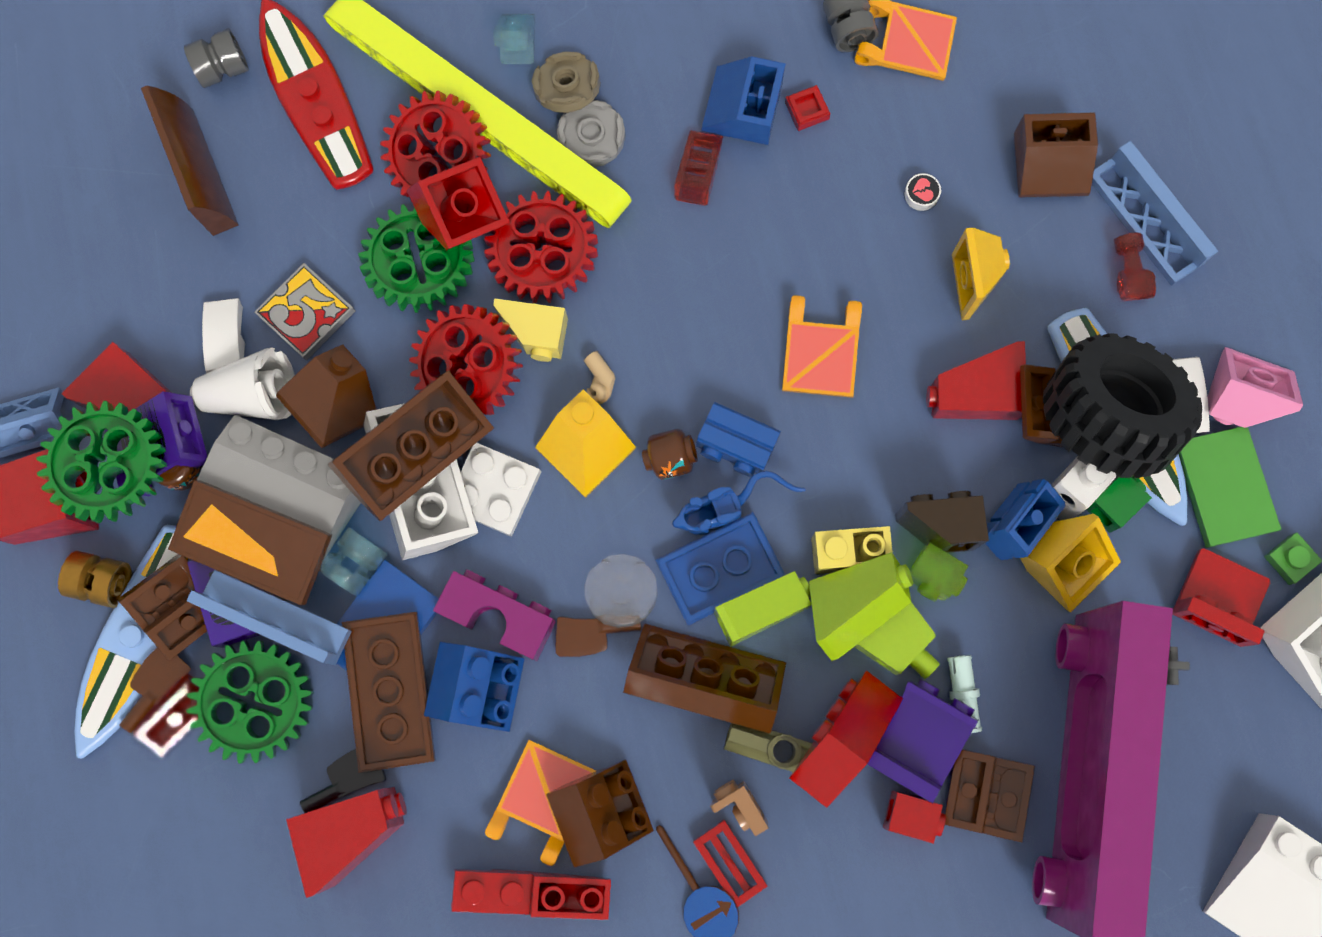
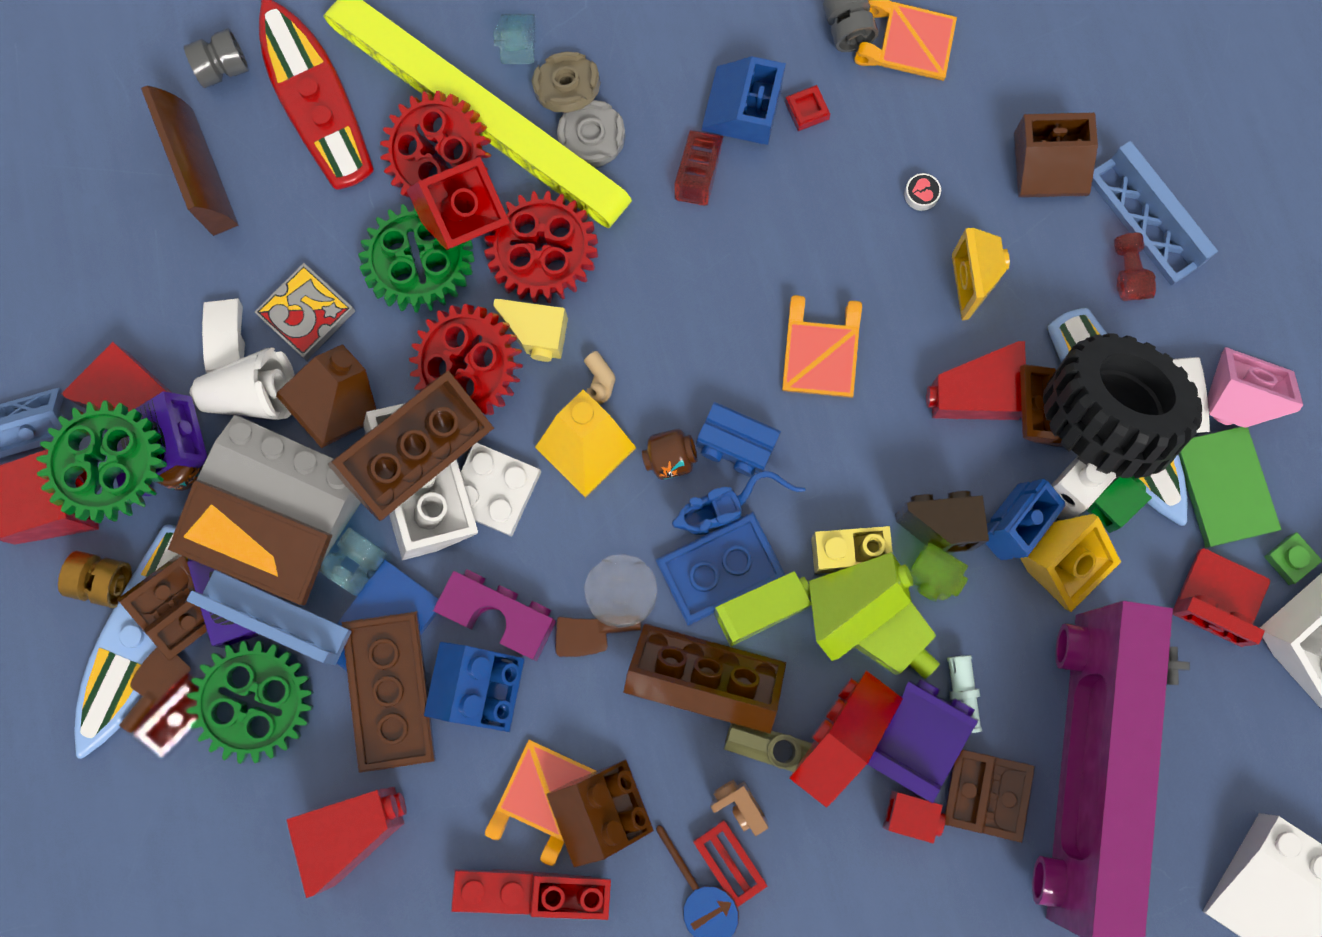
(344, 779): black piece -> none

